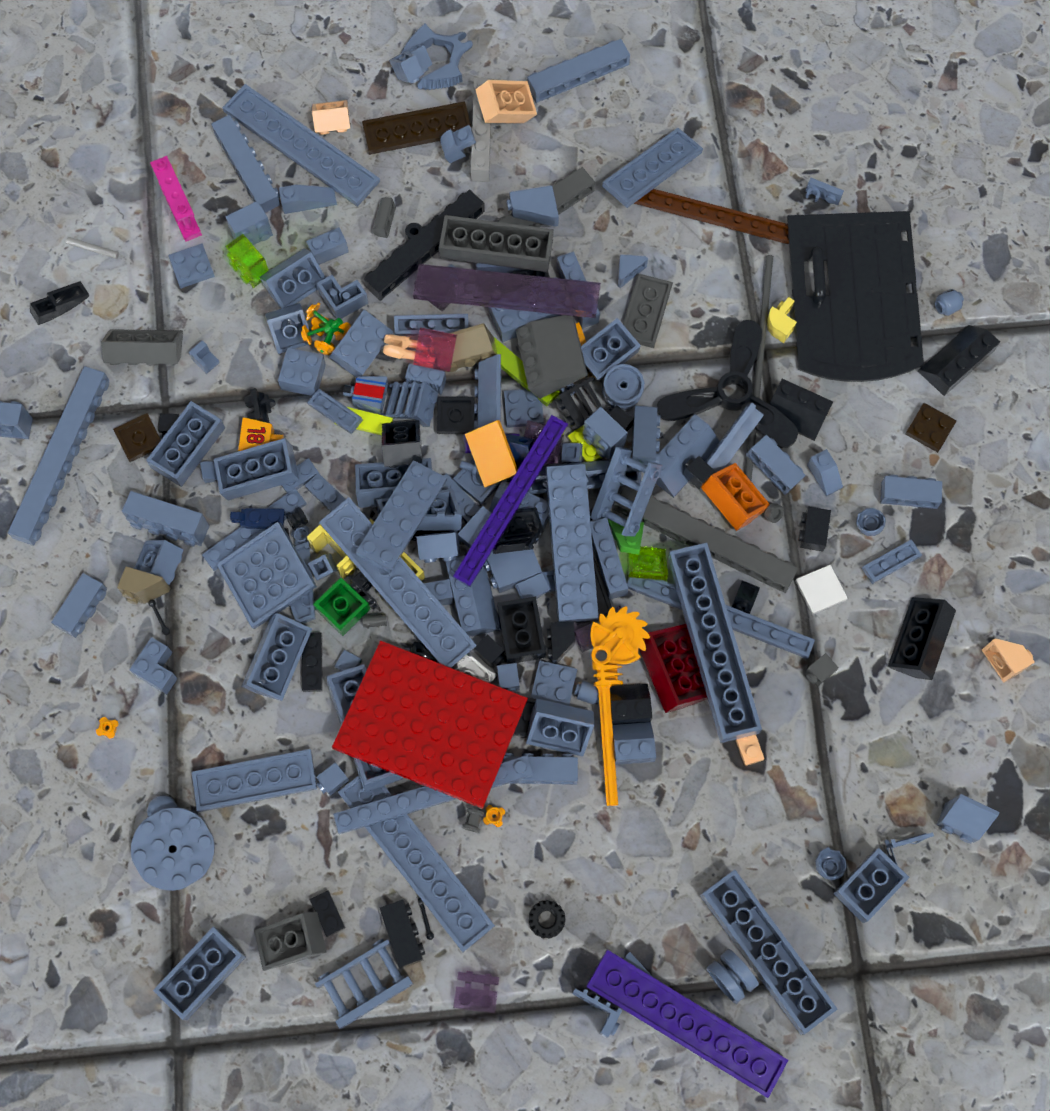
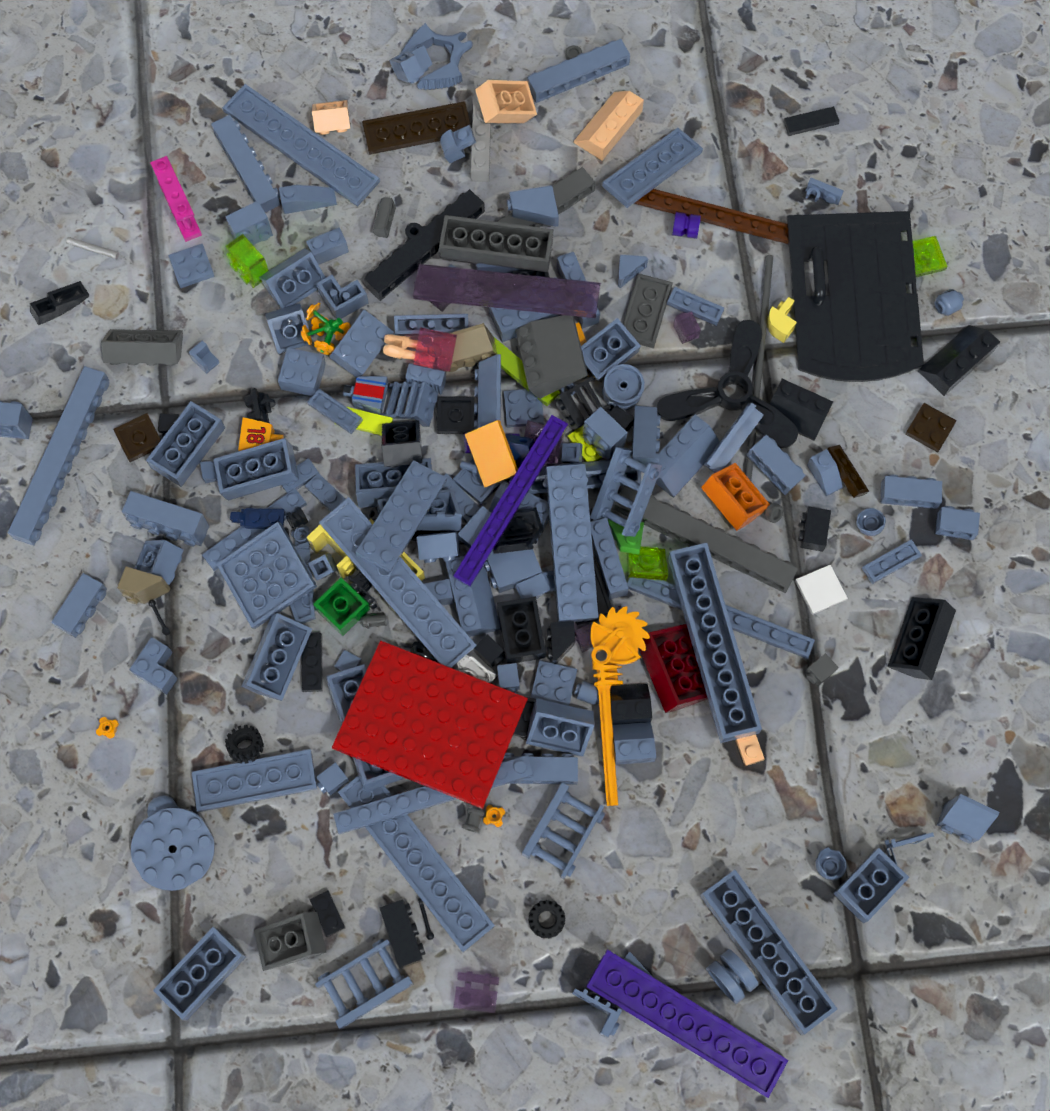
(249, 752): none -> black tyre
(543, 830): none -> sand blue fence
(572, 52): none -> dark grey tile
(610, 123): none -> light nougat slope
(686, 225): none -> dark purple wheel
(686, 327): none -> clear purple brick
(697, 471): black brick -> none
(700, 307): none -> sand blue plate
(745, 597): black bracket -> none
(811, 121): none -> black tile
(847, 472): none -> dark brown plate
(928, 256): none -> clear neon green plate
(957, 523): none -> sand blue brick
(1007, 658): light nougat slope -> none

